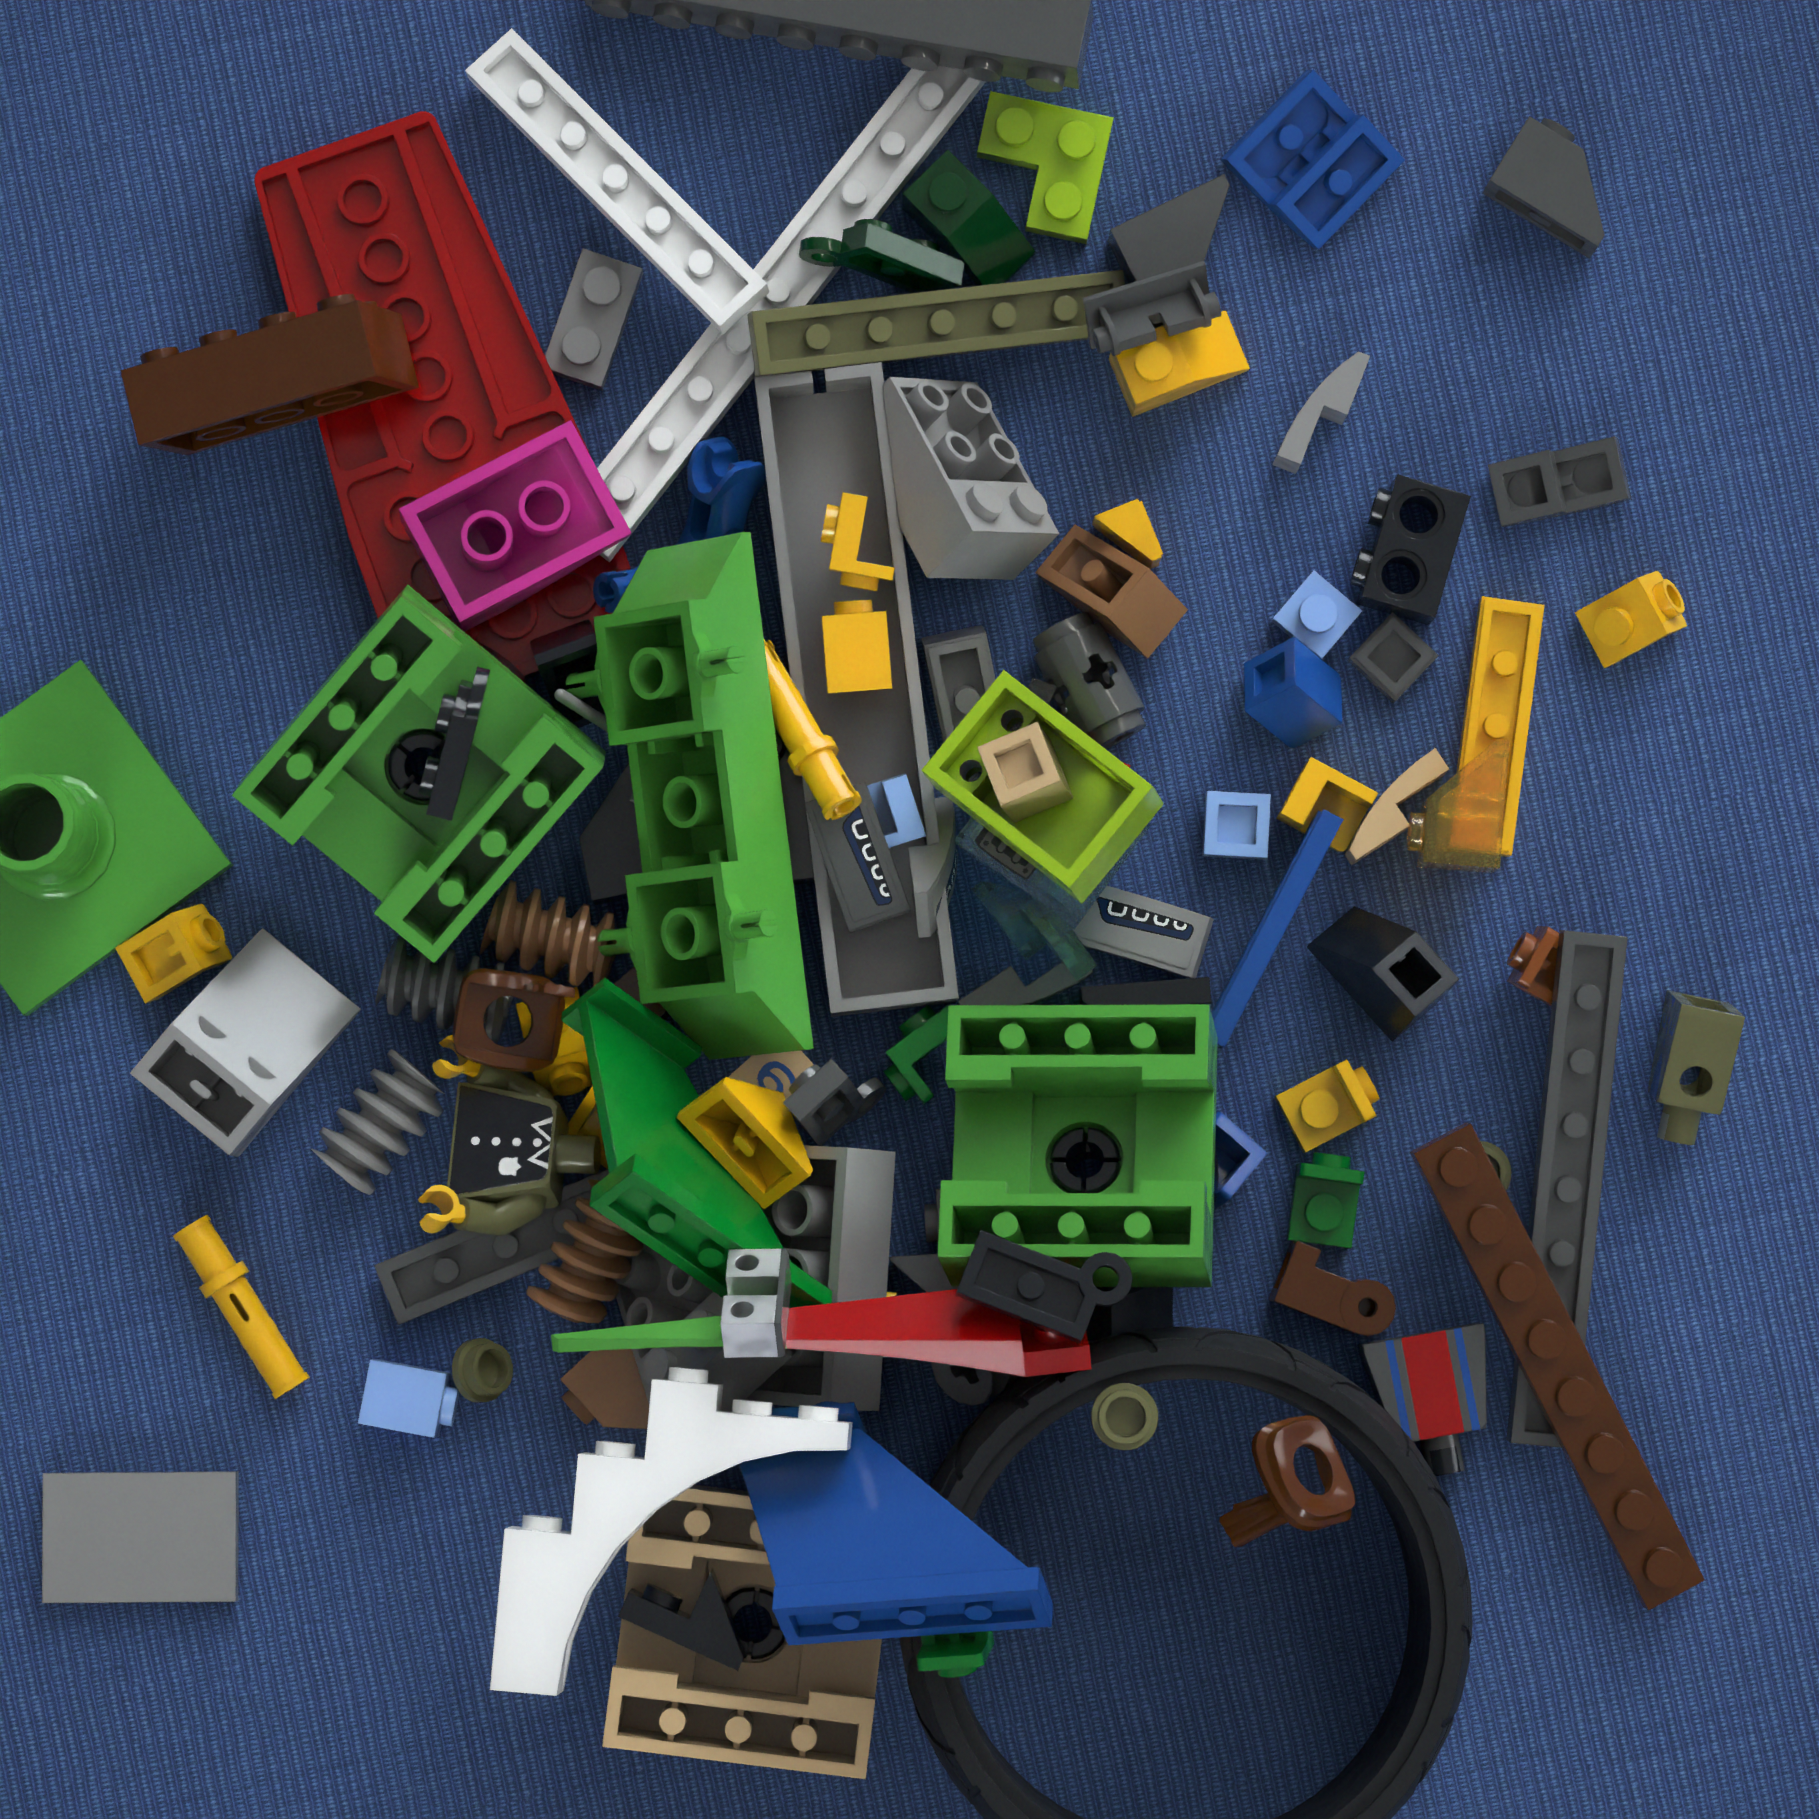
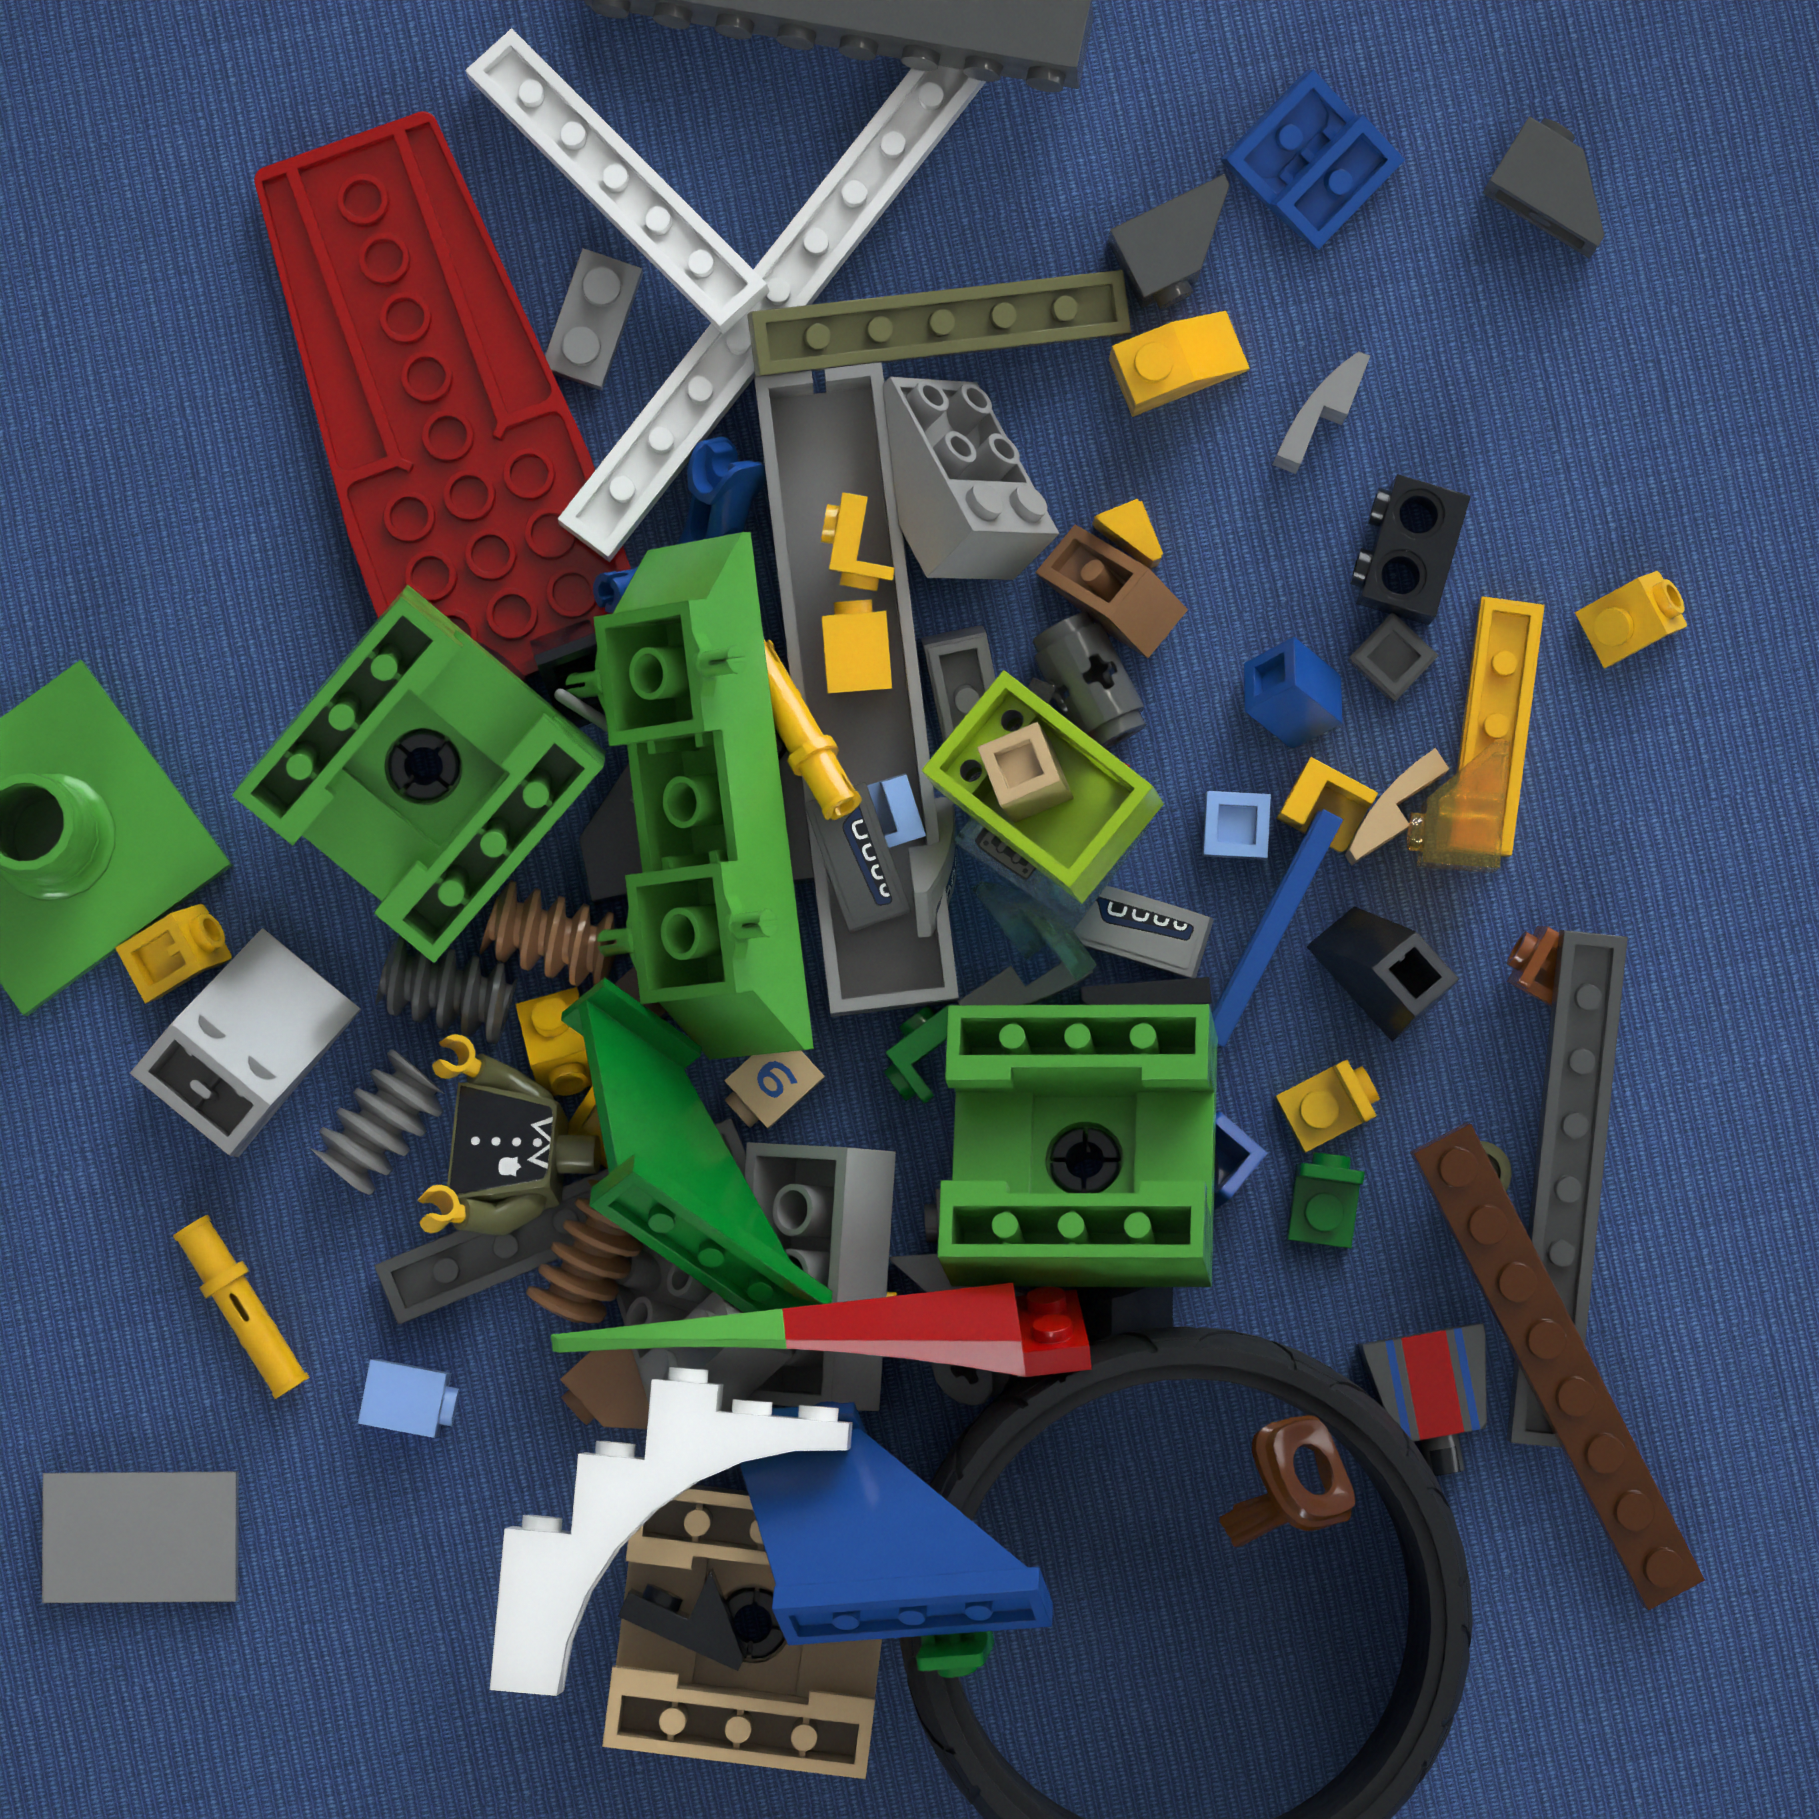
(269, 375): reddish brown brick -> none
(457, 720): black hinge -> none
(481, 1370): olive plate -> none
(514, 525): dark pink slope -> none
(544, 1003): reddish brown piece -> none
(750, 1137): yellow slope -> none
(757, 1303): flat silver piece -> none
(828, 1099): dark grey hinge -> none
(886, 256): dark green hinge -> none
(967, 221): dark green slope -> none
(1038, 1286): black hinge -> none
(1064, 148): lime plate -> none
(1124, 1416): olive plate -> none
(1131, 312): dark grey hinge -> none
(1317, 615): light blue plate -> none
(1353, 1305): reddish brown leg -> none
(1559, 482): dark grey slope -> none
(1691, 1035): olive torso -> none

